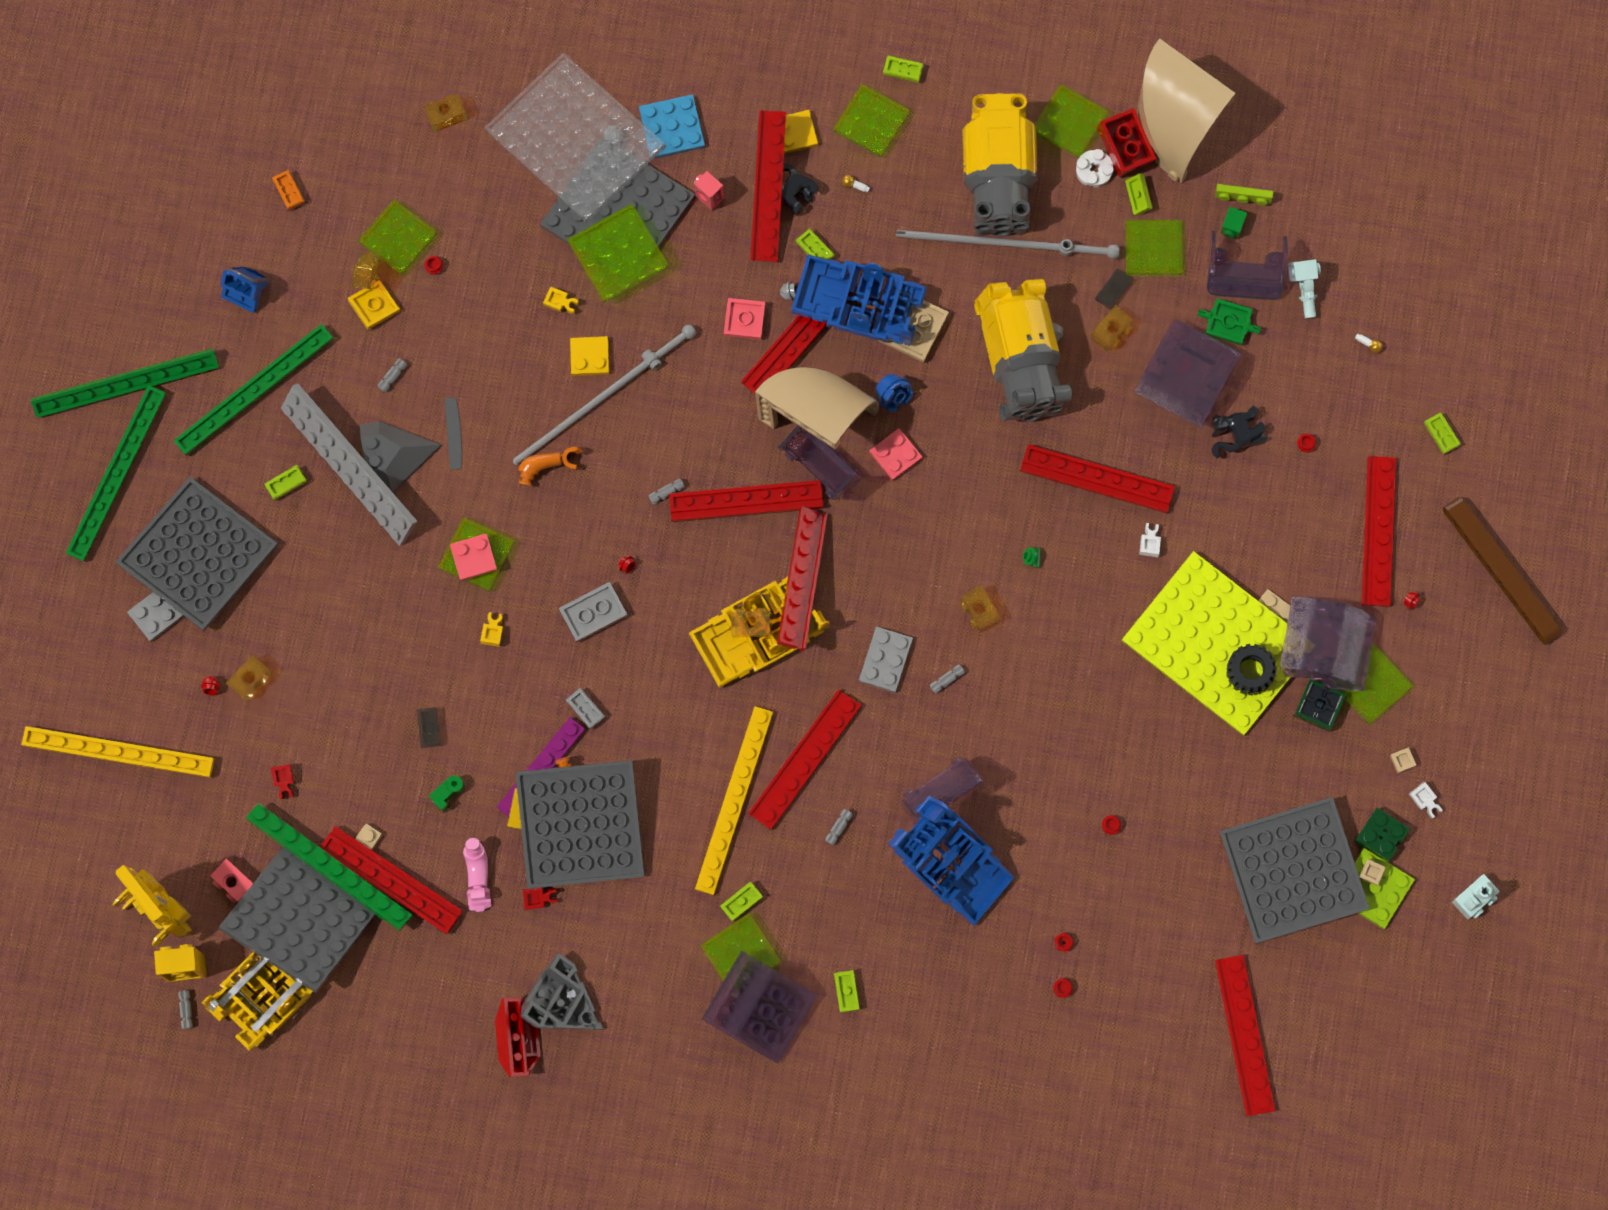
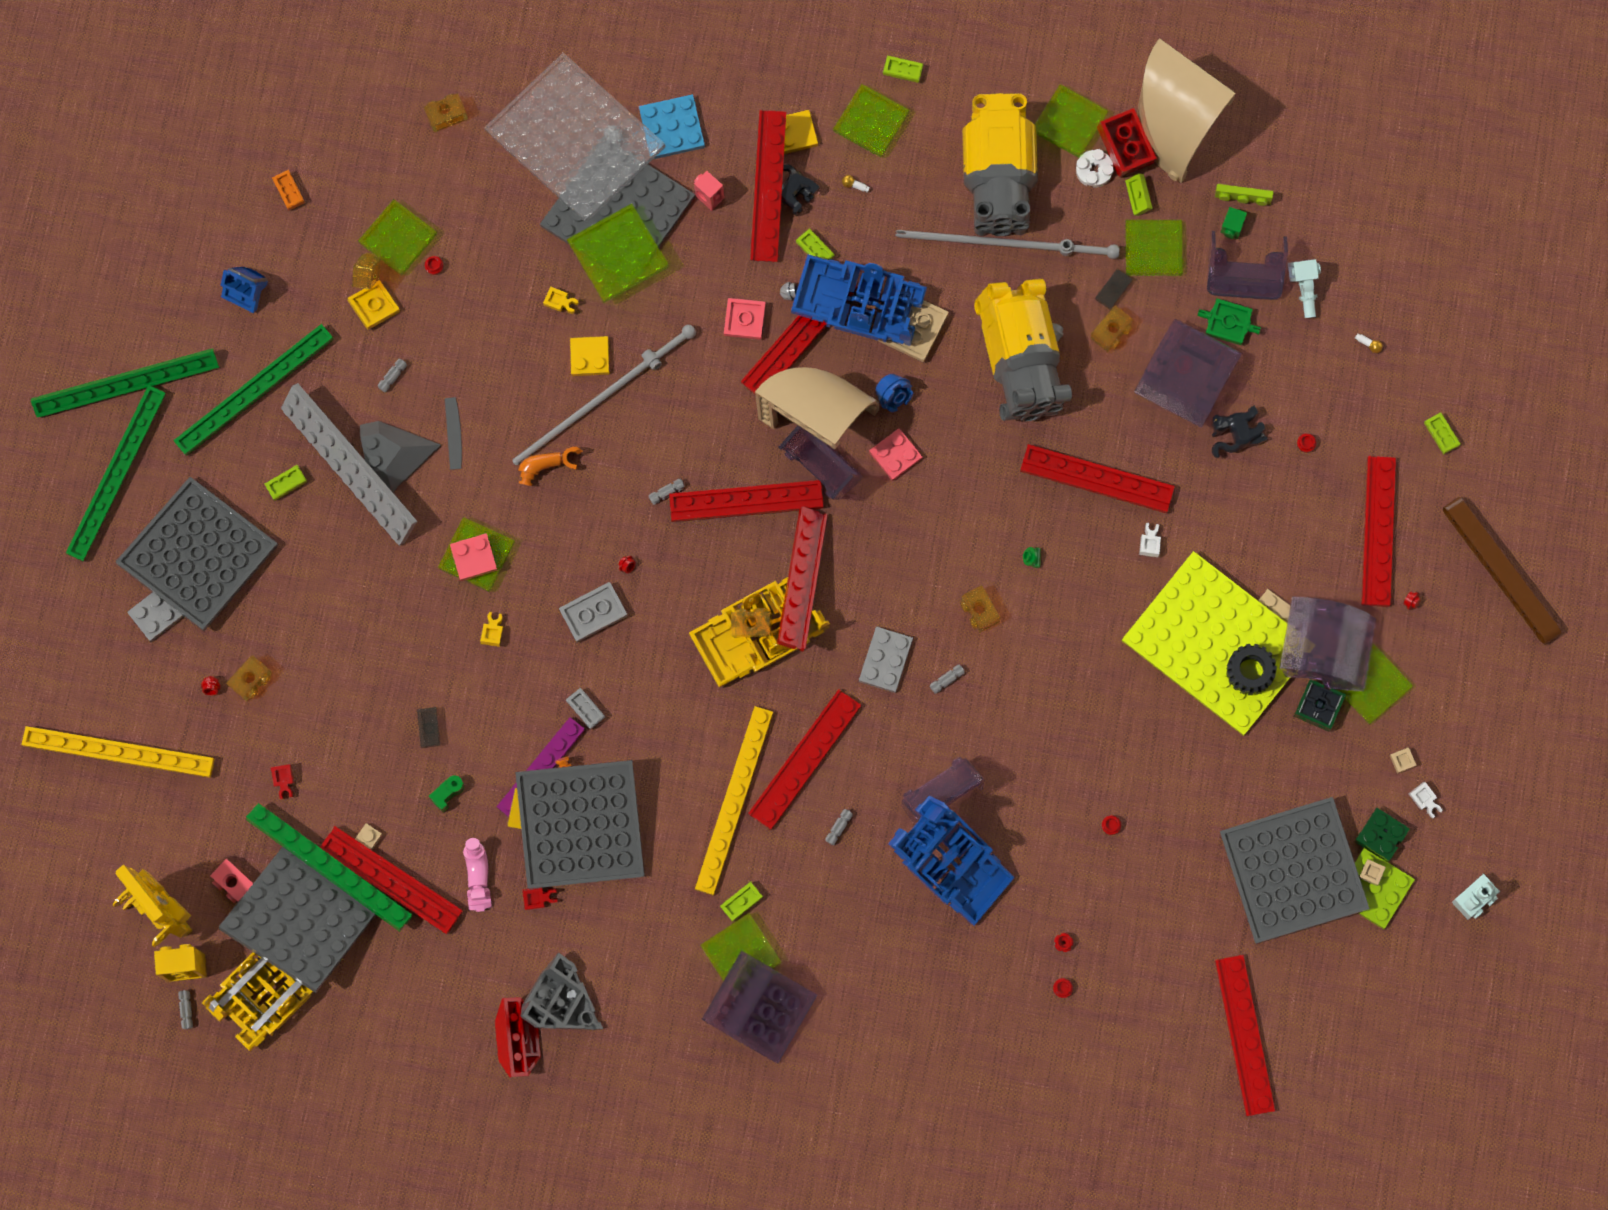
(846, 991): lime plate -> none

